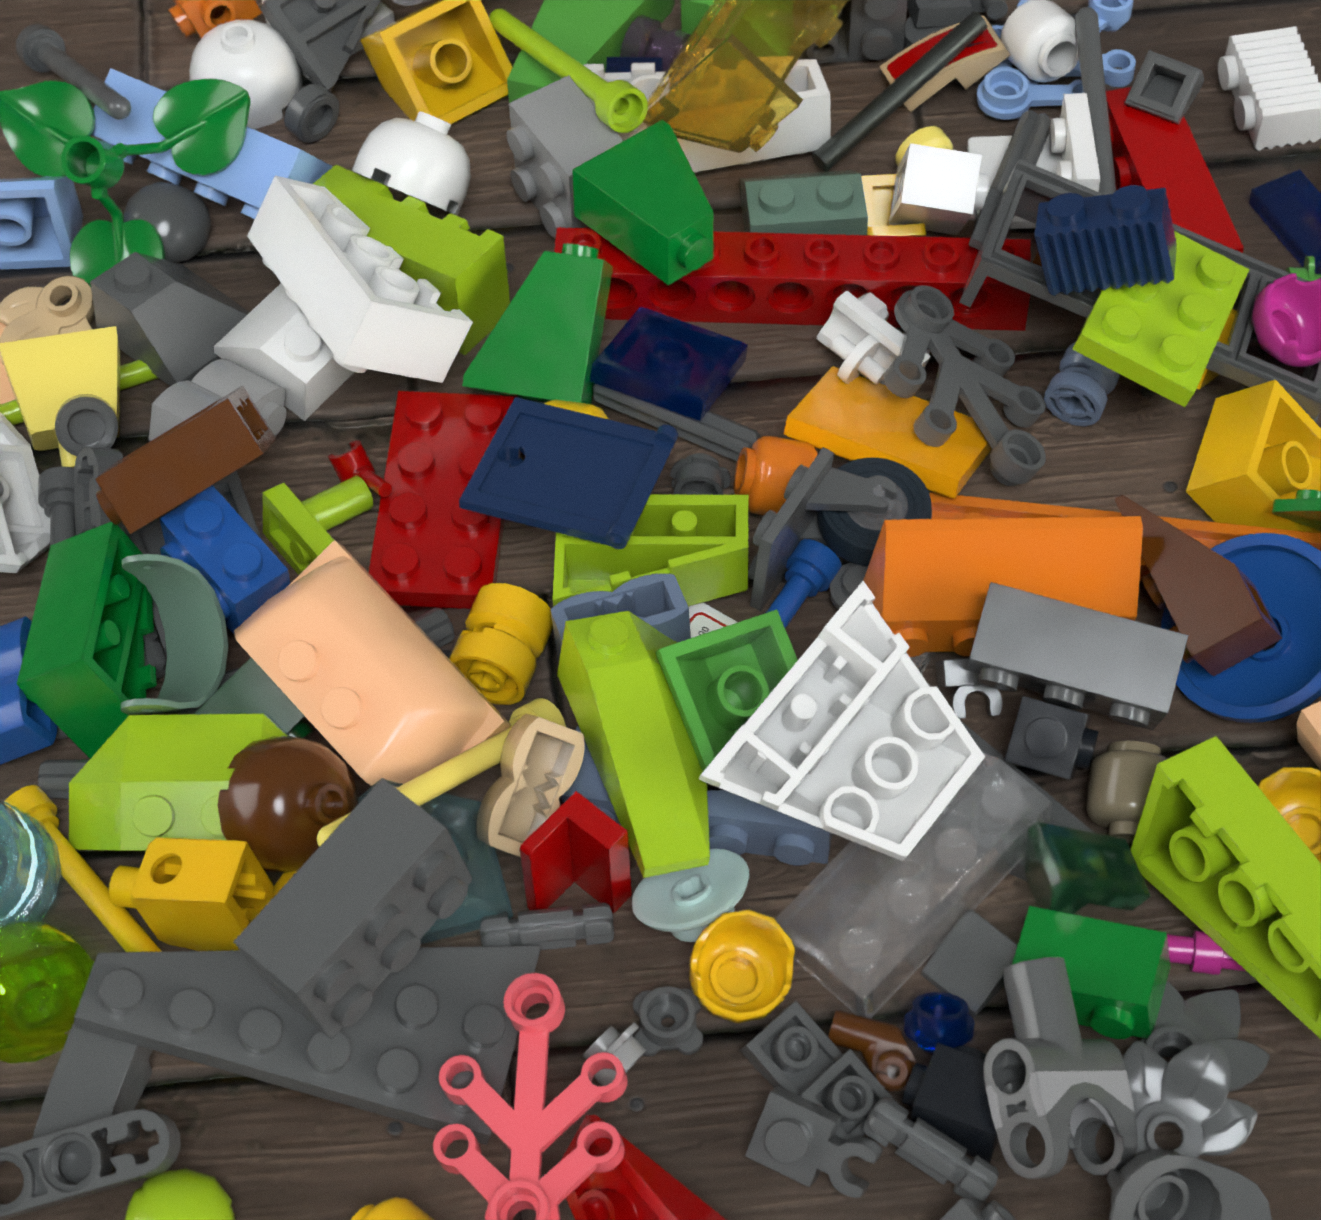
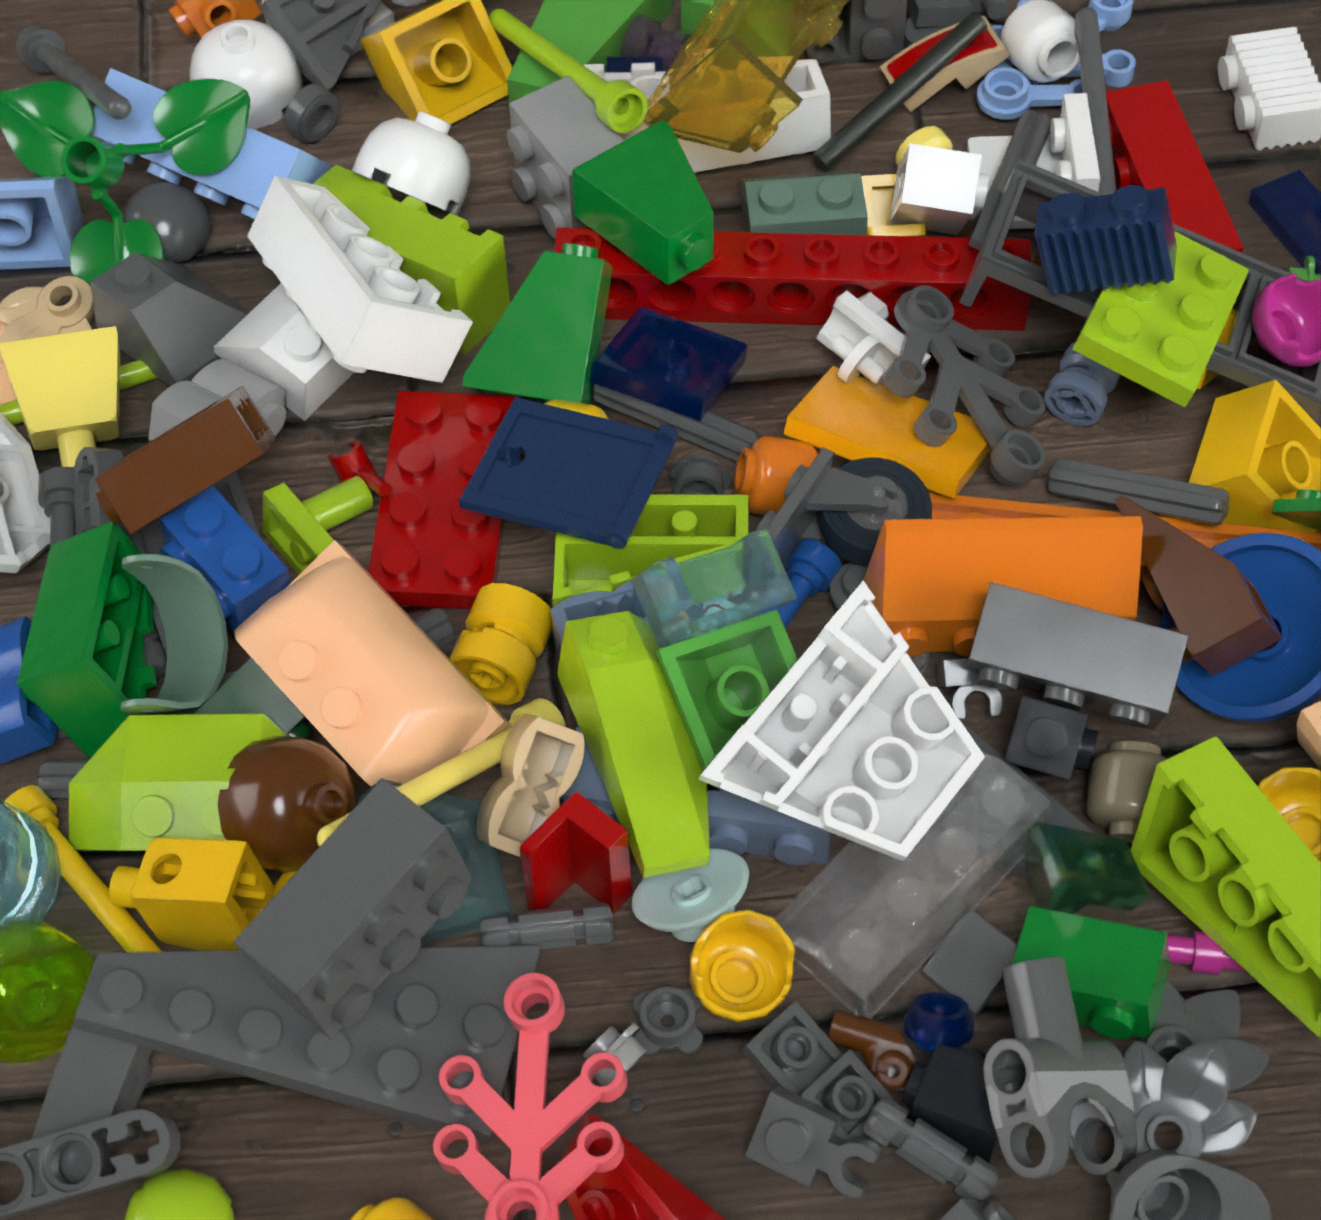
(85, 422): dark grey tile -> none
(713, 589): none -> clear light blue panel
(1153, 493): none -> dark grey axle
(1165, 87): dark grey slope -> none

